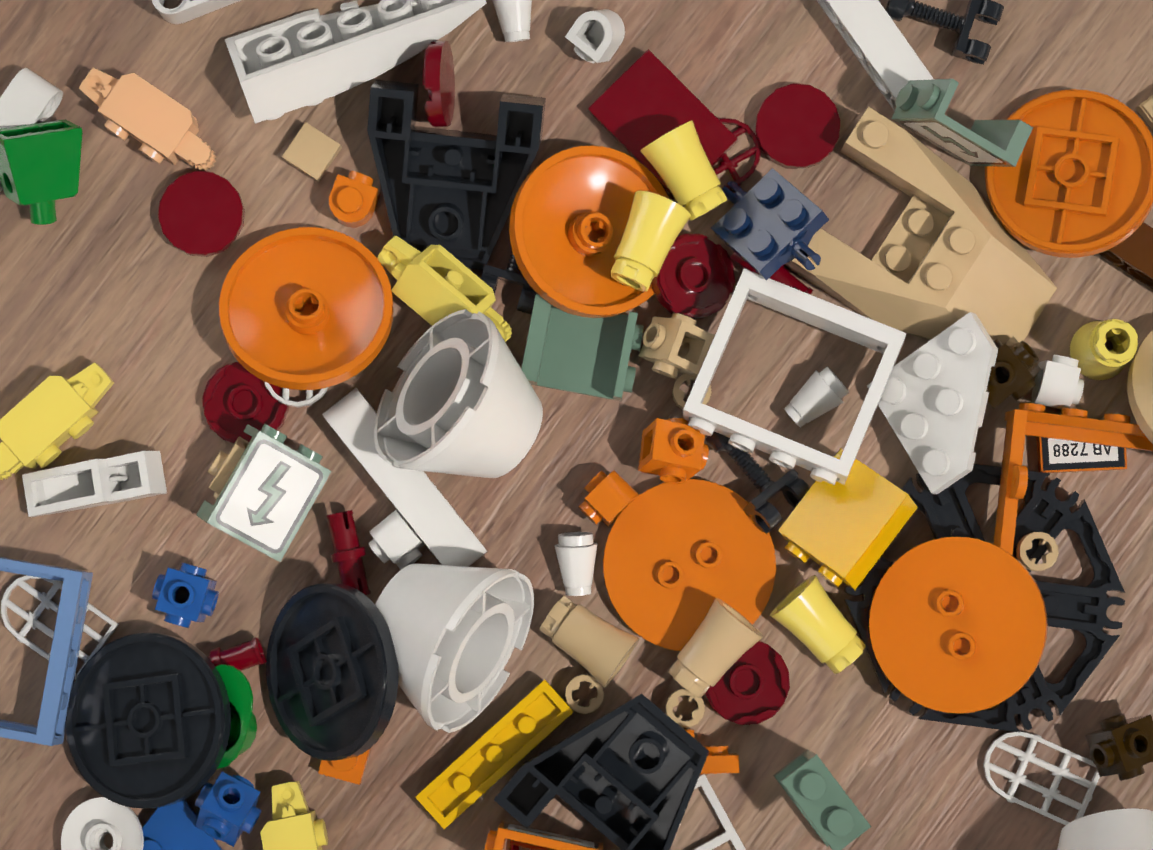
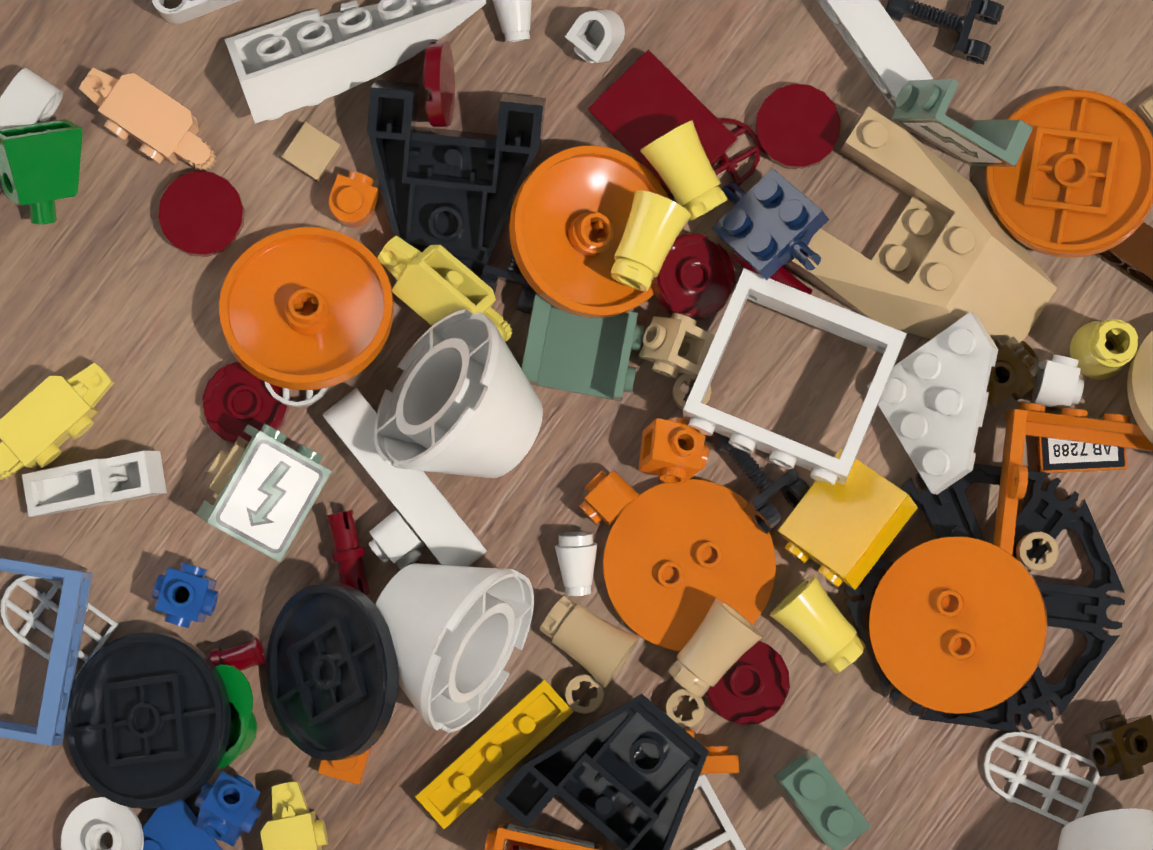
(816, 397): white cone -> none

